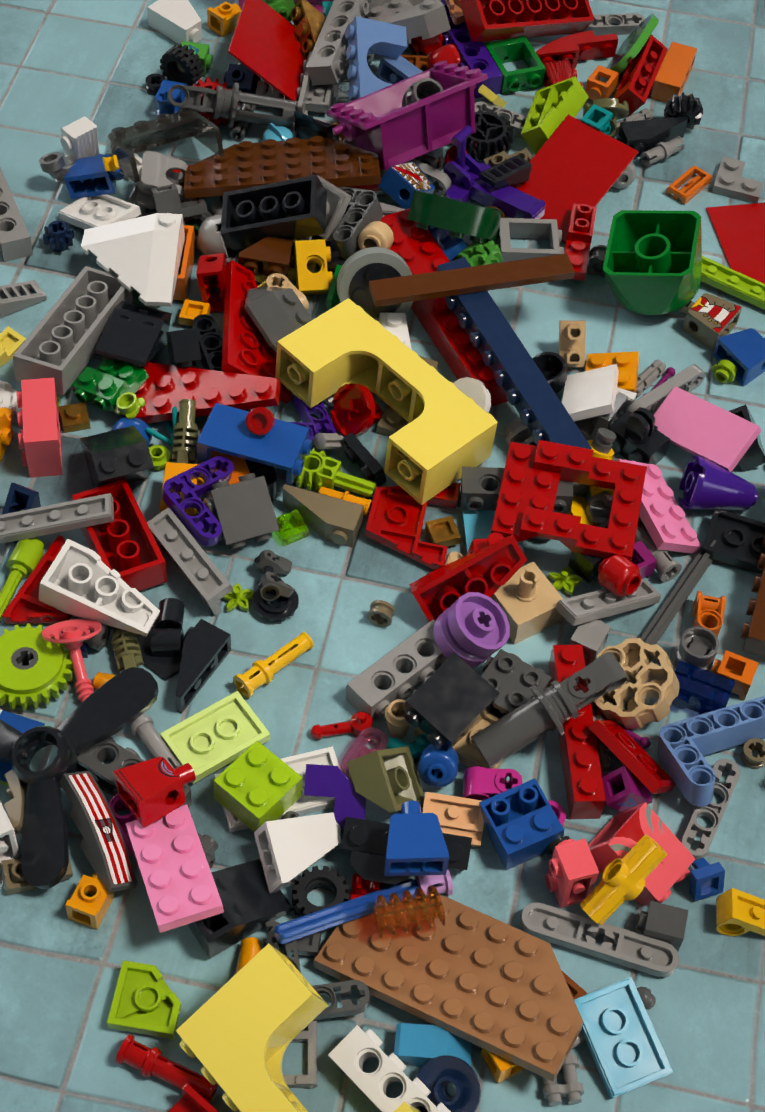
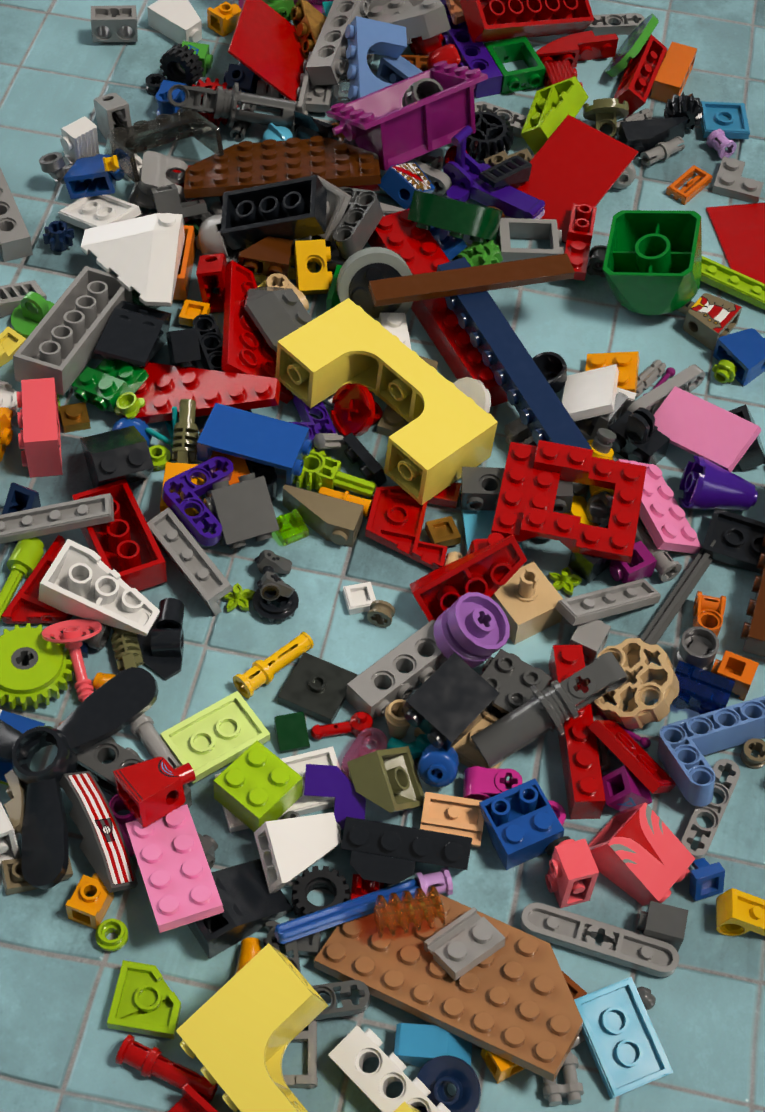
(29, 313): none -> bright green tile
(111, 112): none -> light grey torso
(111, 926): none -> lime plate
(114, 24): none -> light grey brick
(202, 654): black slope -> none
(260, 421): red tile -> none
(291, 732): none -> dark green slope
(316, 688): none -> pearl dark grey plate
(358, 597): none -> white tile
(376, 235): tan head -> none
(415, 843): blue torso -> none
(464, 943): none -> light grey plate
(491, 96): light yellow tile -> none
(572, 342): tan hips -> none
(598, 89): orange brick -> none
(598, 118): teal brick -> none
(619, 575): red head -> none
(623, 879): yellow piece -> none
(721, 143): none -> lavender bush
(725, 116): none -> dark azure plate

